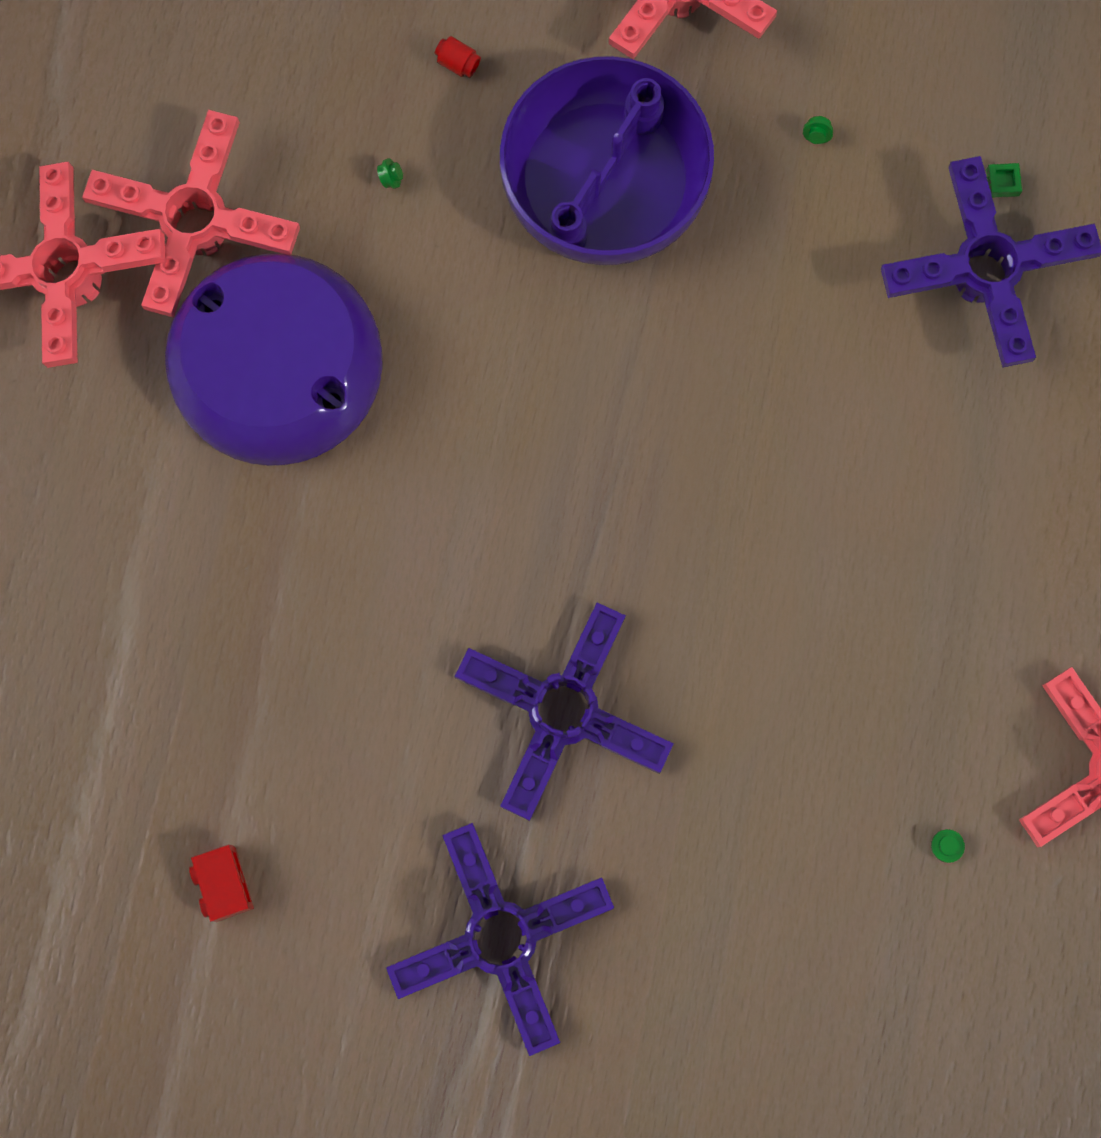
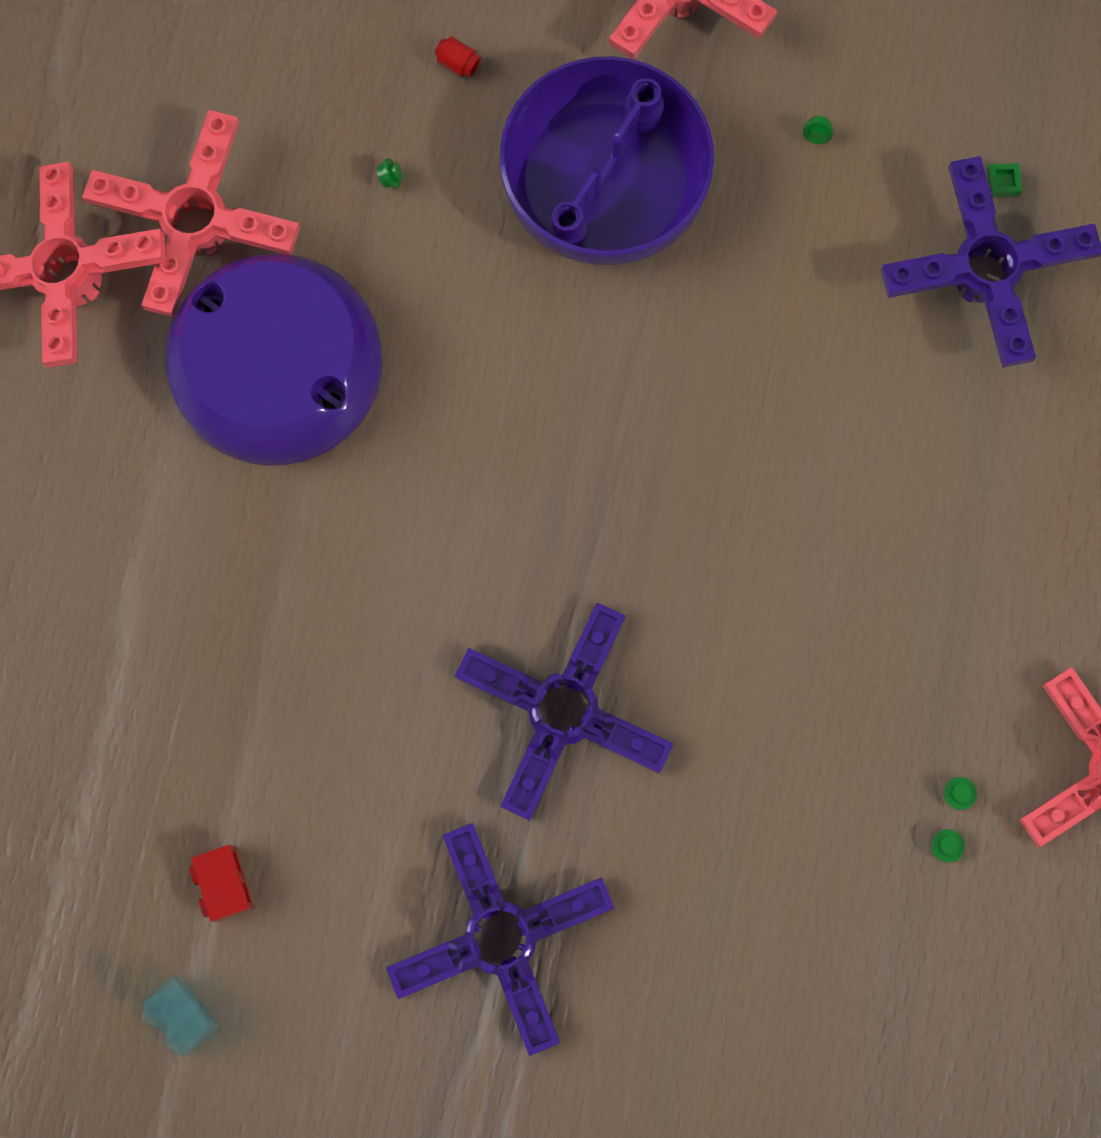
(179, 1017): none -> clear light blue brick
(960, 793): none -> green plate

